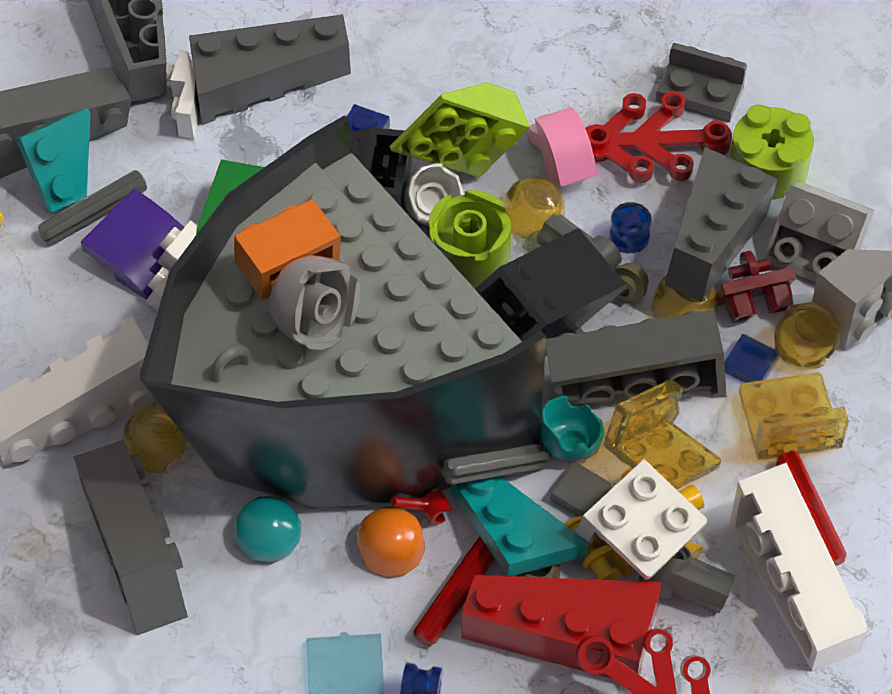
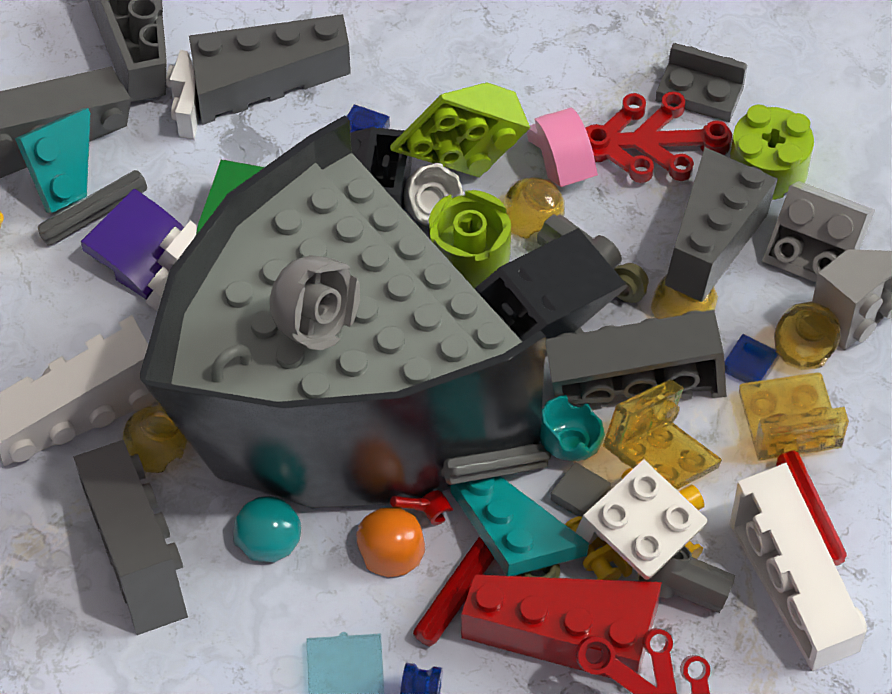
(271, 245): orange brick -> none
(629, 217): clear blue wheel -> none
(773, 285): dark red hips -> none

